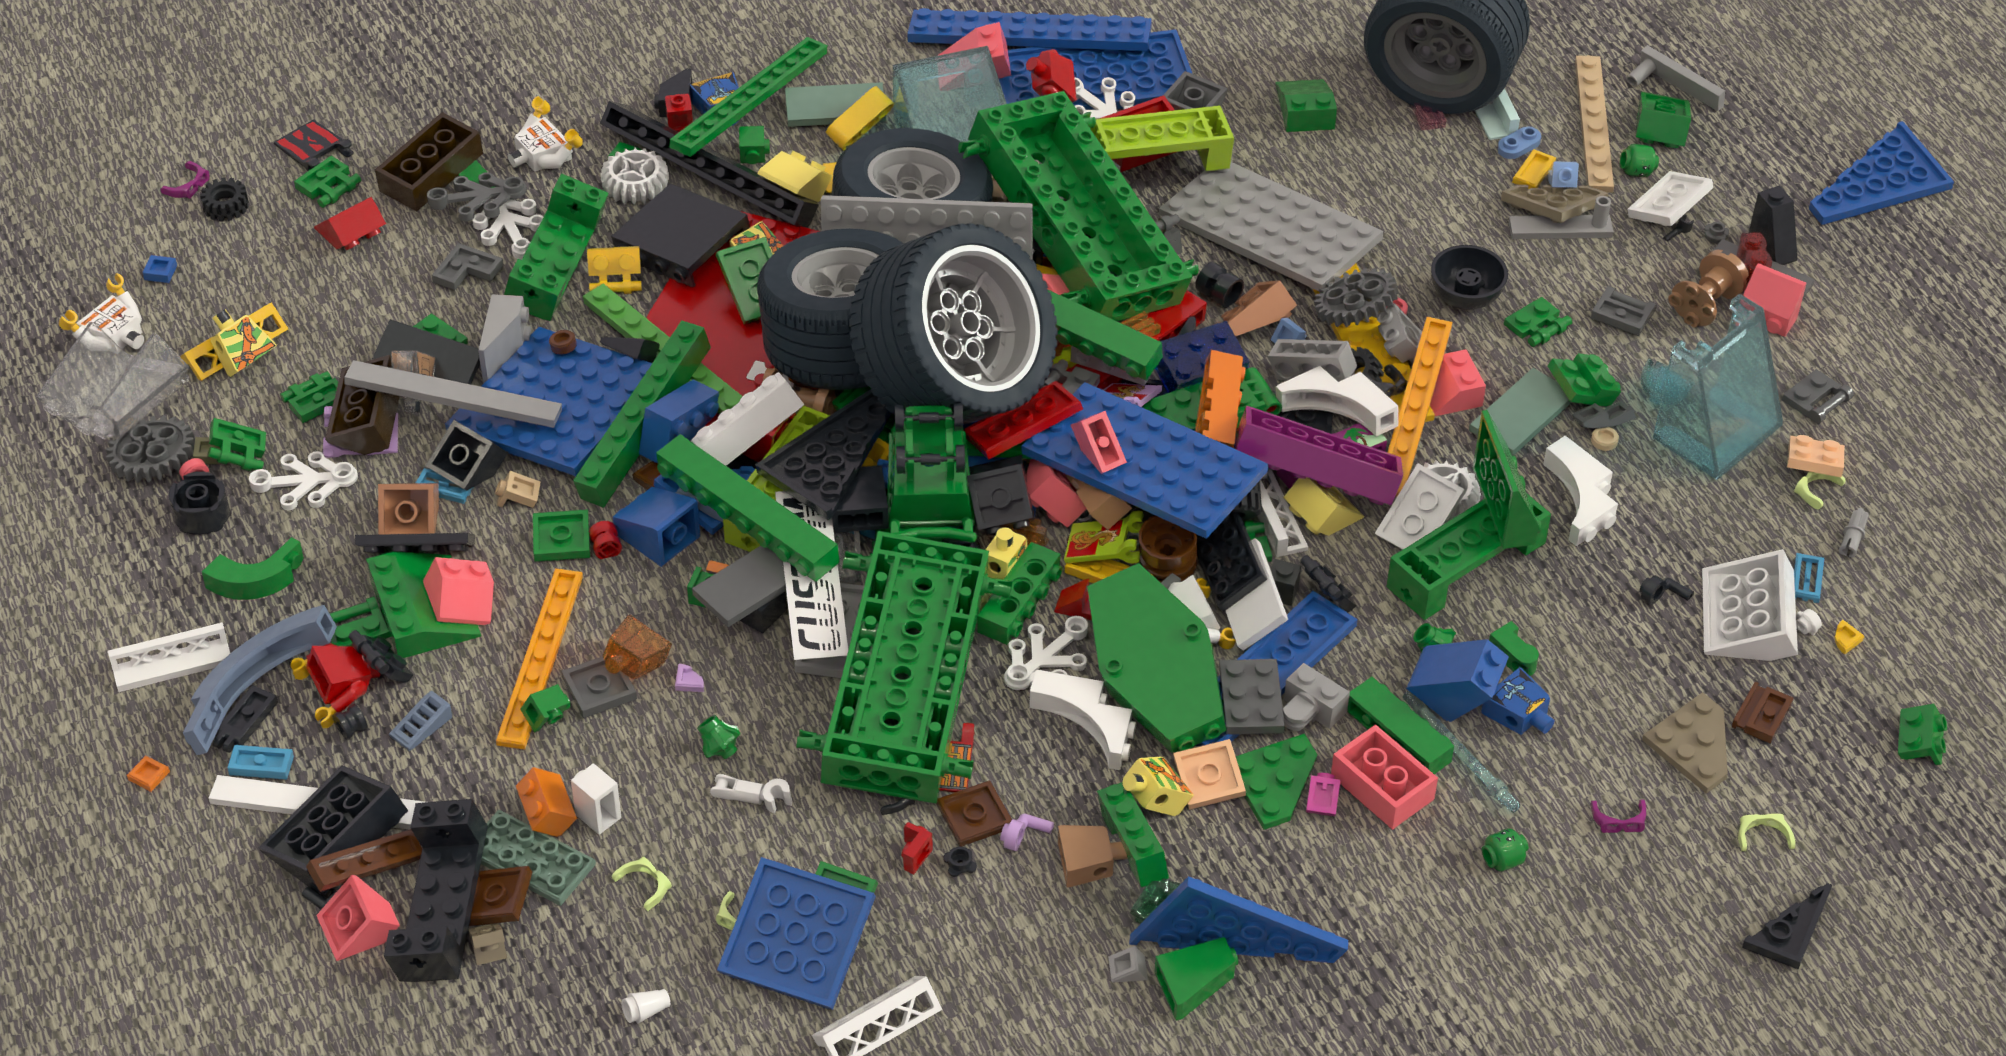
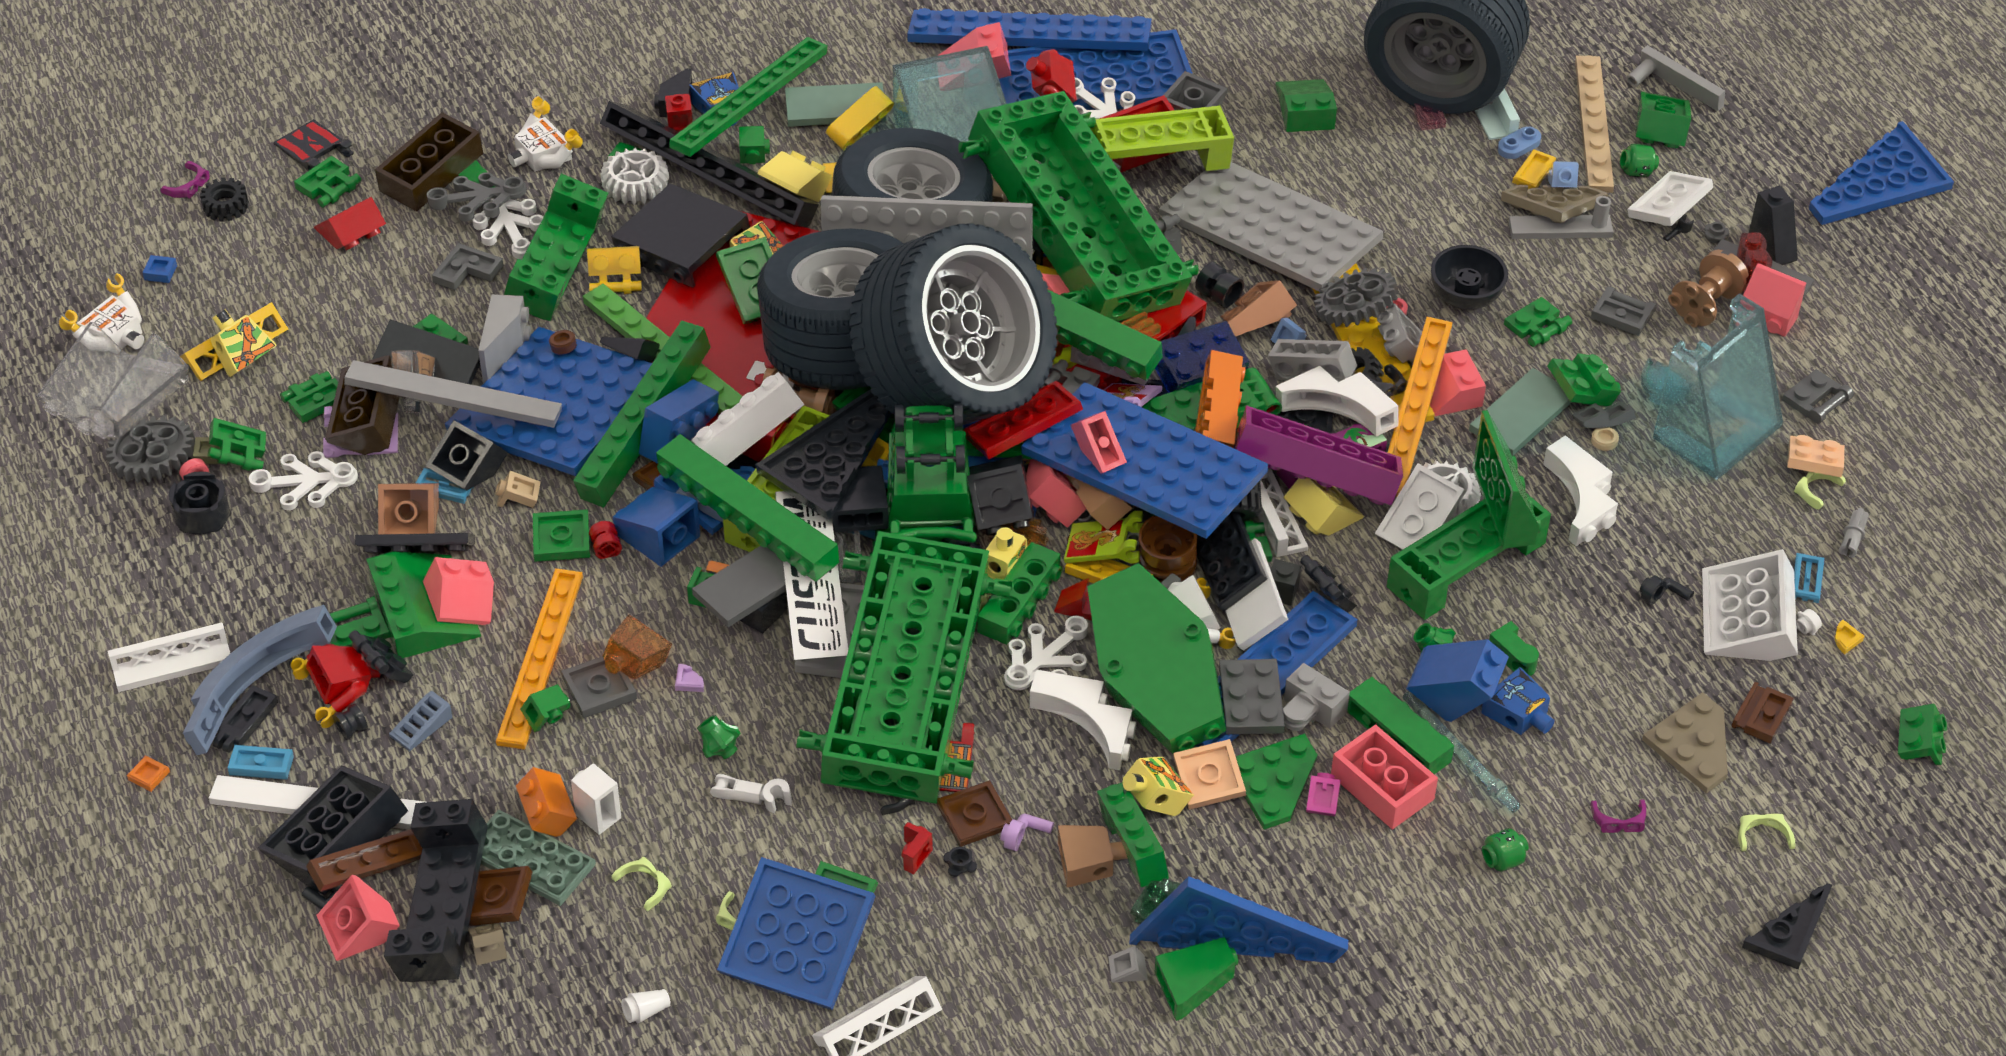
(253, 580): green arch -> none

